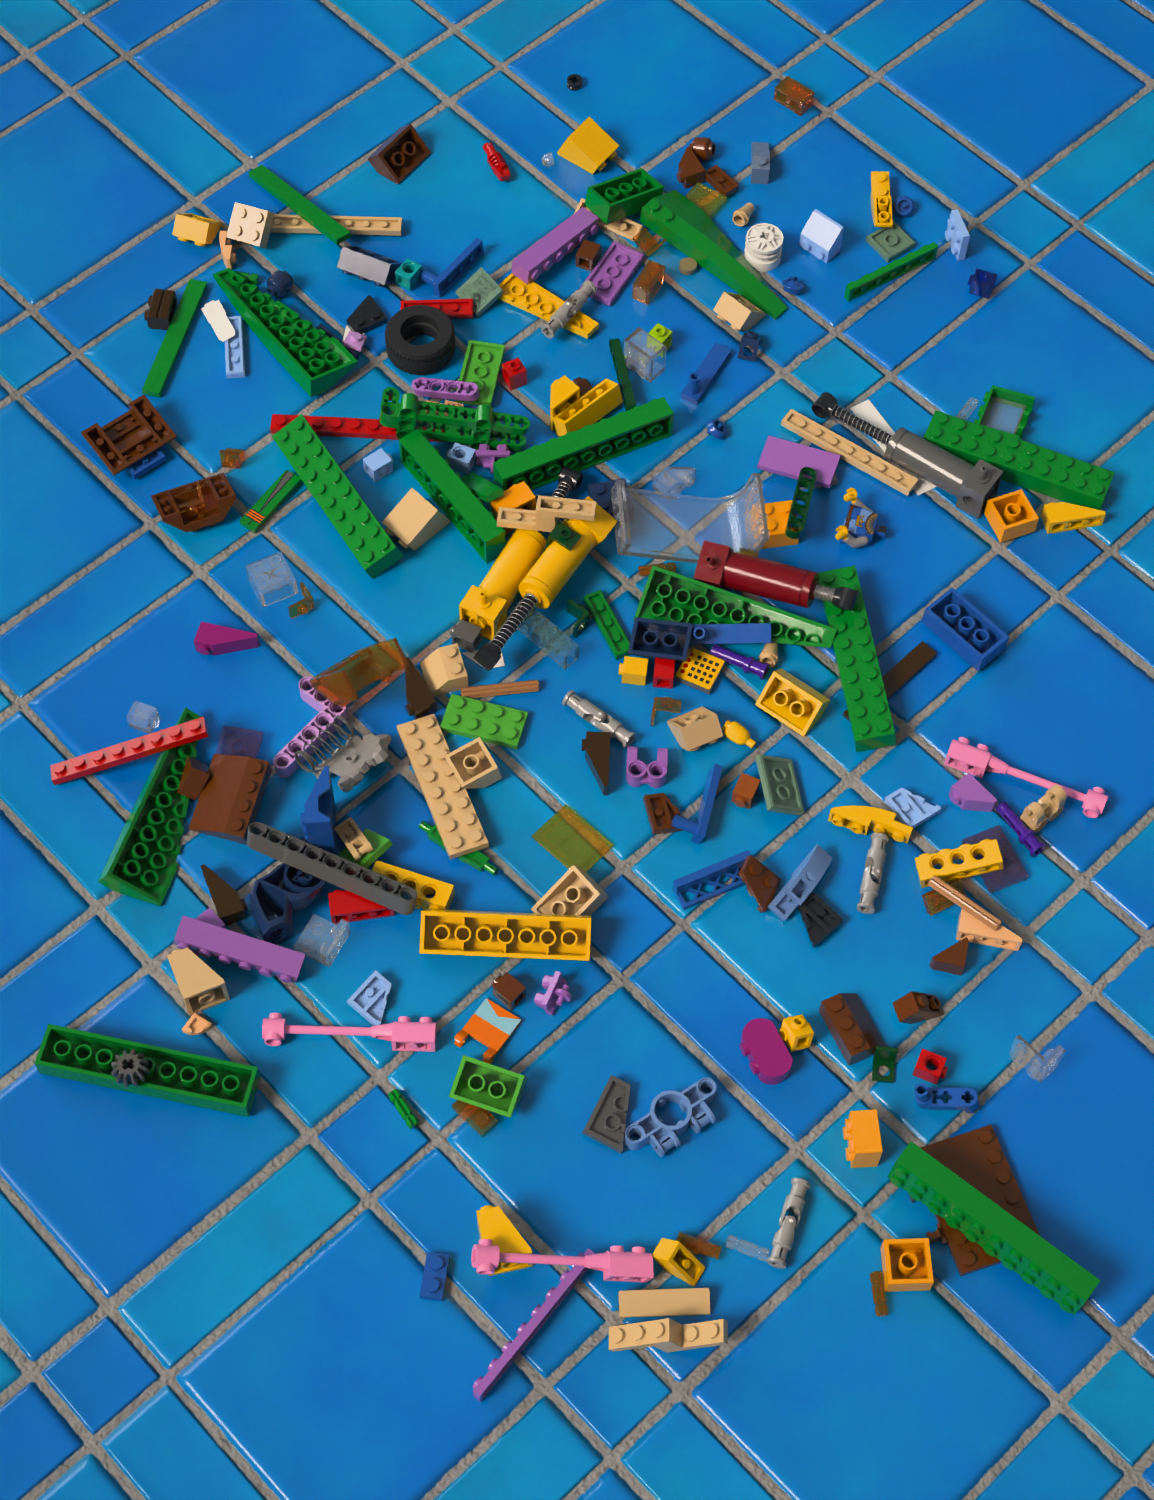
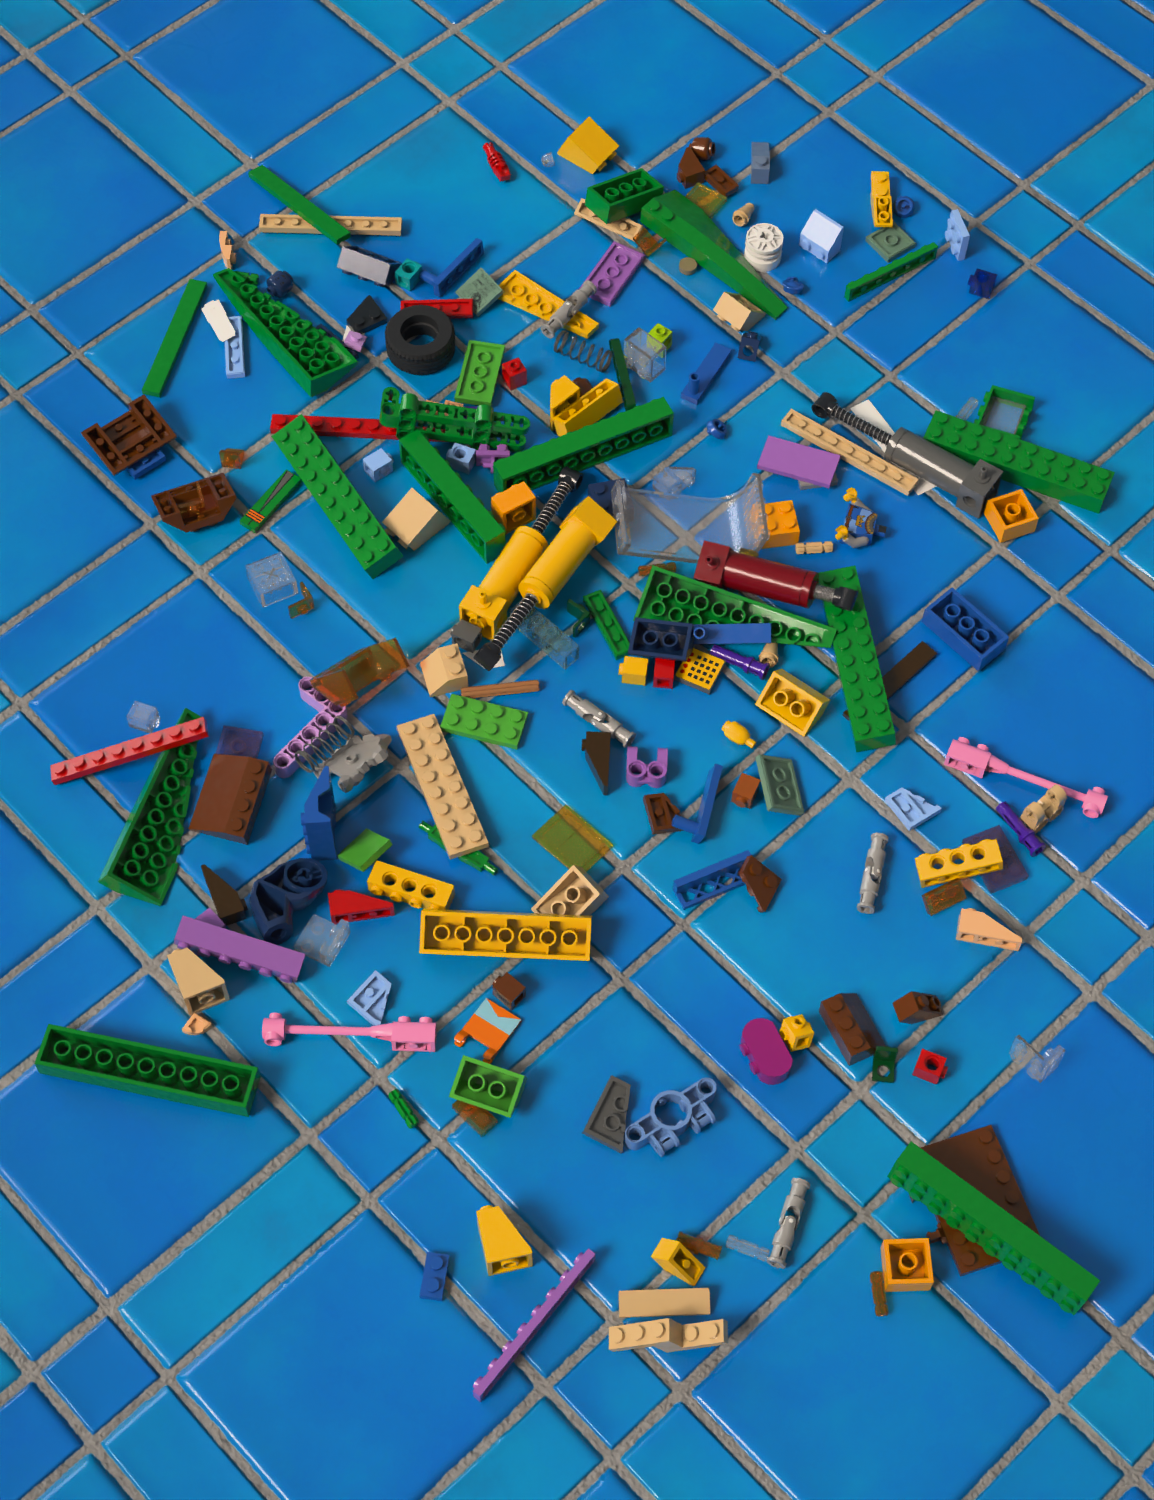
(126, 1075): dark grey gear -> none
(161, 309): dark brown brick -> none
(193, 778): reddish brown slope -> none
(195, 228): yellow slope -> none
(221, 640): magenta slope -> none
(250, 225): tan brick -> none
(331, 868): dark grey beam -> none
(353, 838): tan plate -> none
(399, 154): reddish brown slope -> none
(418, 696): dark brown slope -> none
(469, 393): medium lavender beam -> none
(473, 765): tan slope -> none
(482, 488): green tile -> none
(546, 513): tan bracket -> none
(555, 245): medium lavender brick -> none
(555, 995): medium lavender hips -> none
(563, 536): dark green bracket -> none
(566, 334): none -> dark grey piece
(574, 77): black bush -> none
(588, 255): reddish brown brick -> none
(615, 1264): bright pink bar -> none
(648, 282): clear orange brick -> none
(665, 704): clear orange bracket -> none
(695, 728): tan slope -> none
(794, 95): clear orange brick -> none
(796, 508): dark green beam -> none
(801, 884): medium blue slope -> none
(814, 547): none -> tan axle
(818, 919): black wing -> none
(863, 818): yellow slope -> none
(863, 1139): light orange brick -> none
(925, 1098): blue beam -> none
(951, 959): reddish brown slope -> none
(965, 902): medium nougat axle -> none
(971, 795): medium lavender slope -> none
(1067, 517): yellow slope -> none

